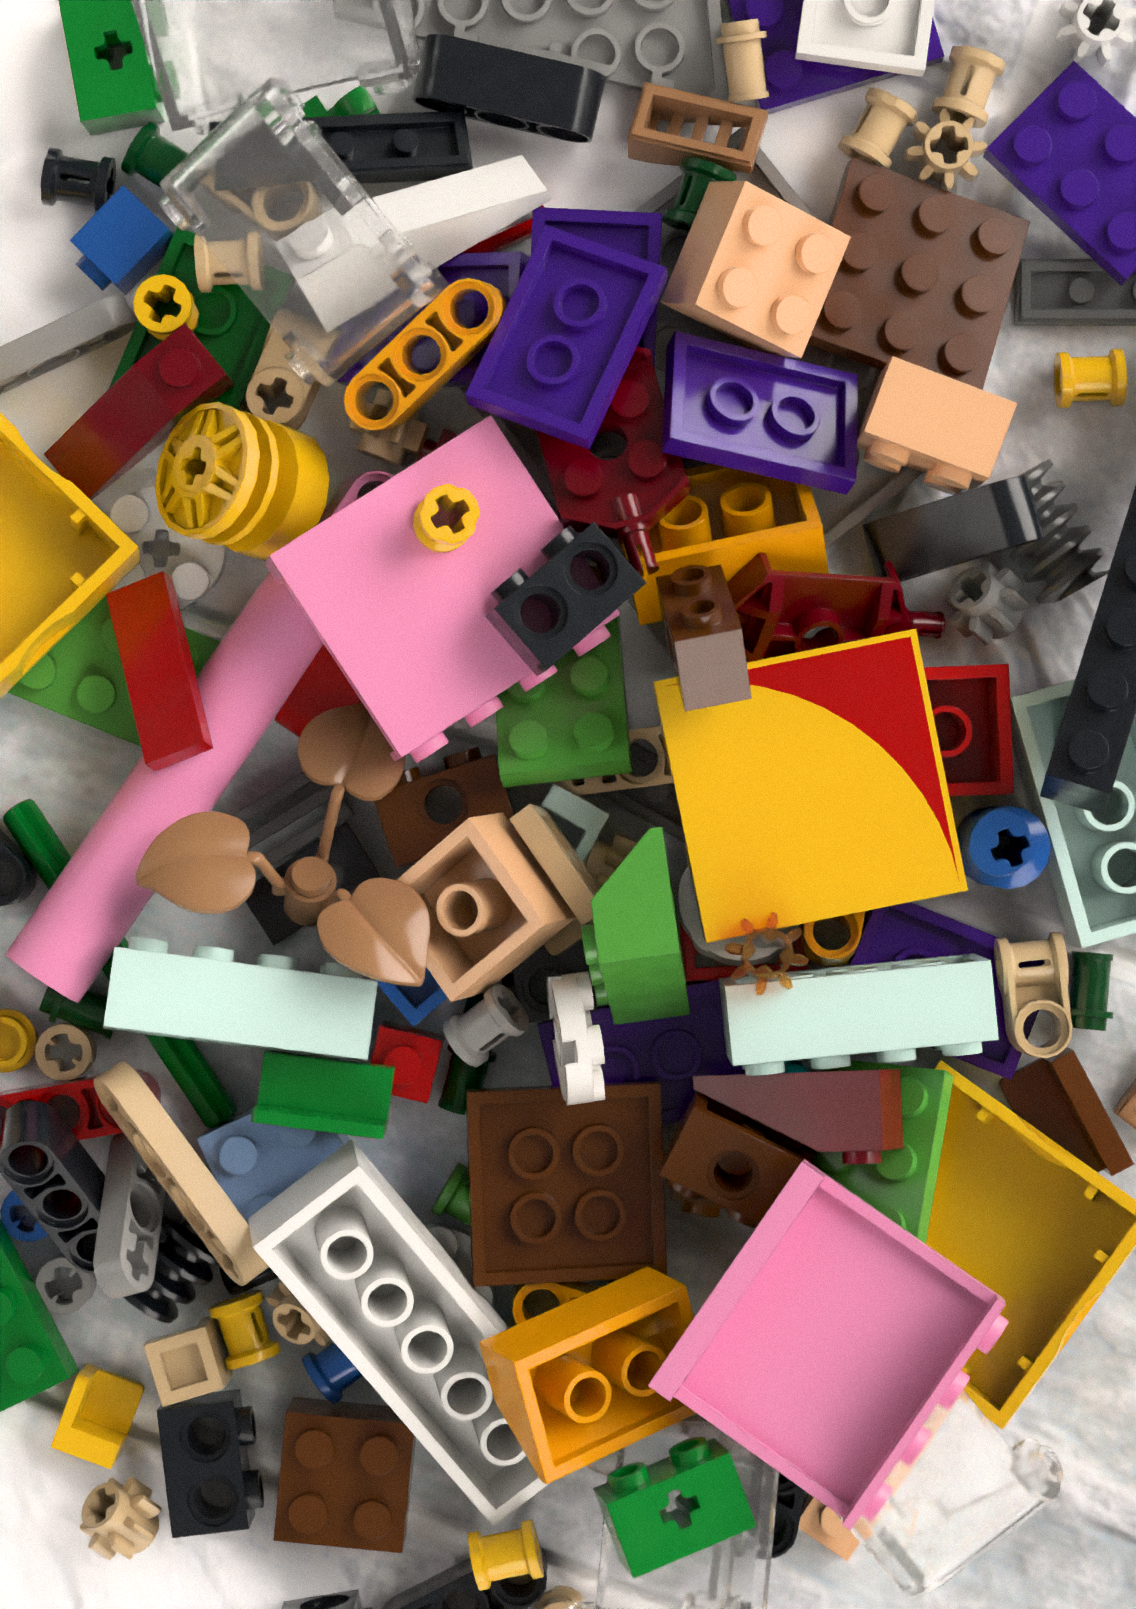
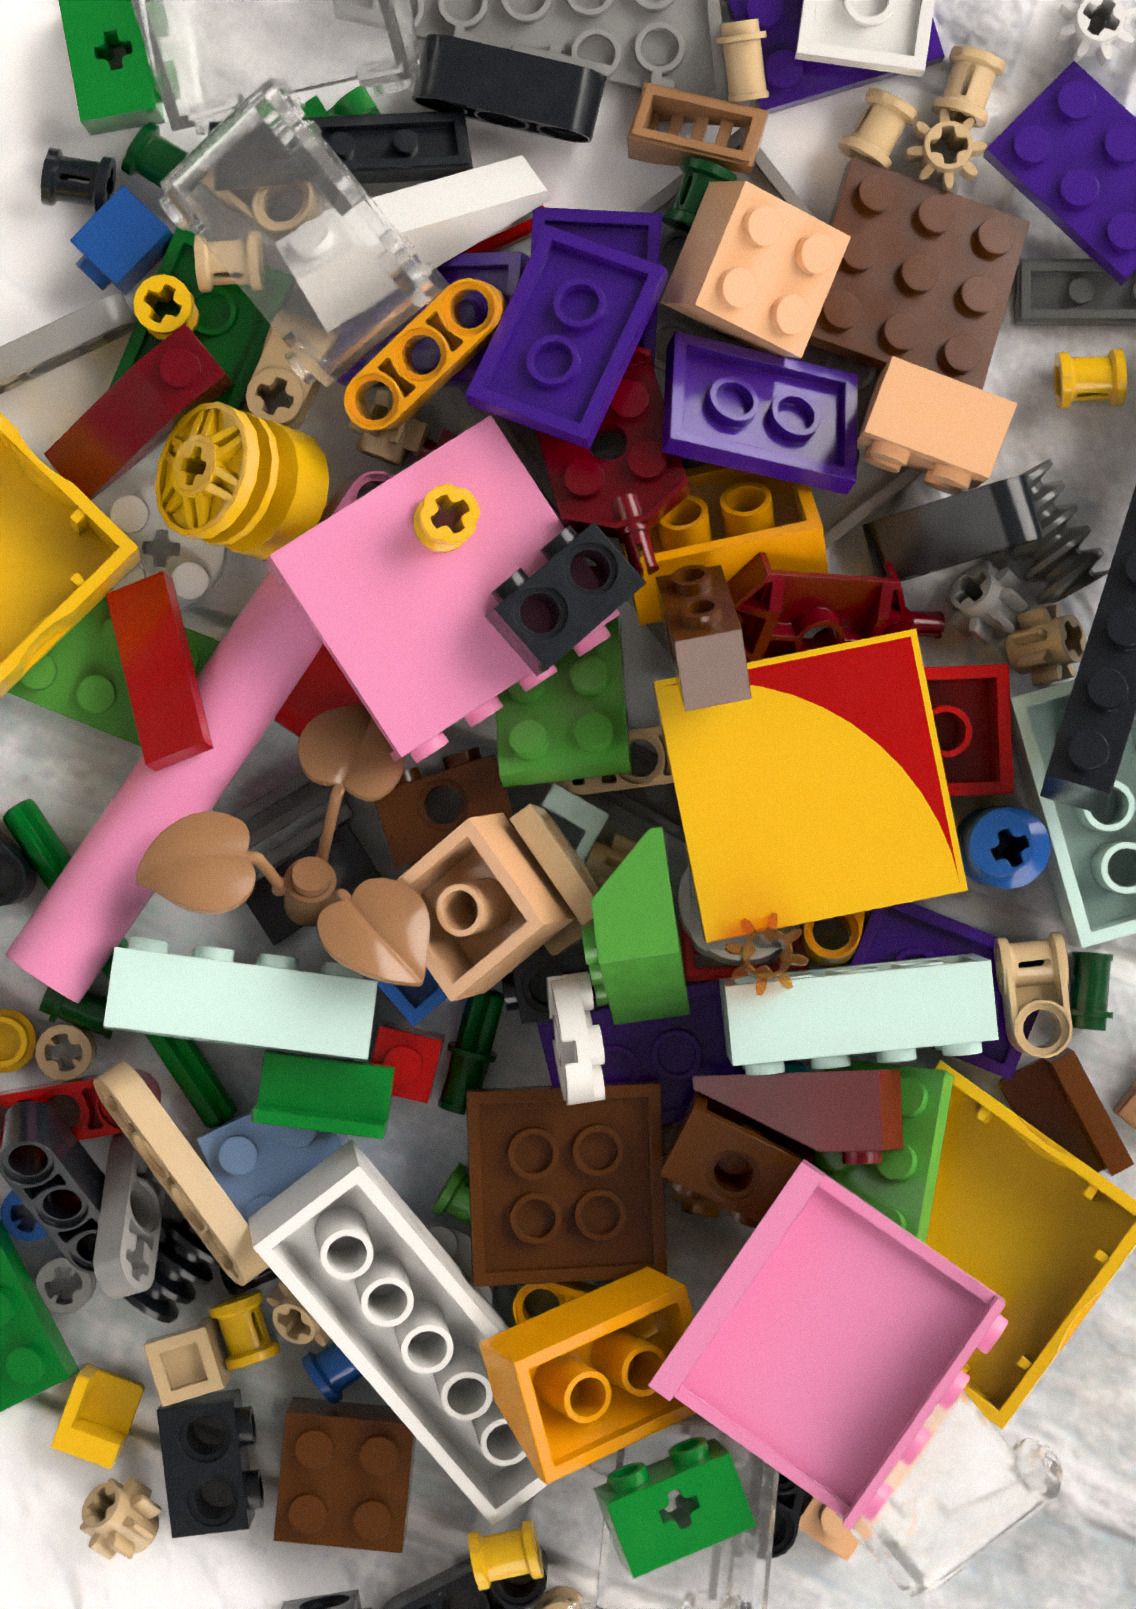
(486, 1025): light grey bush -> none
(1046, 644): none -> tan gear

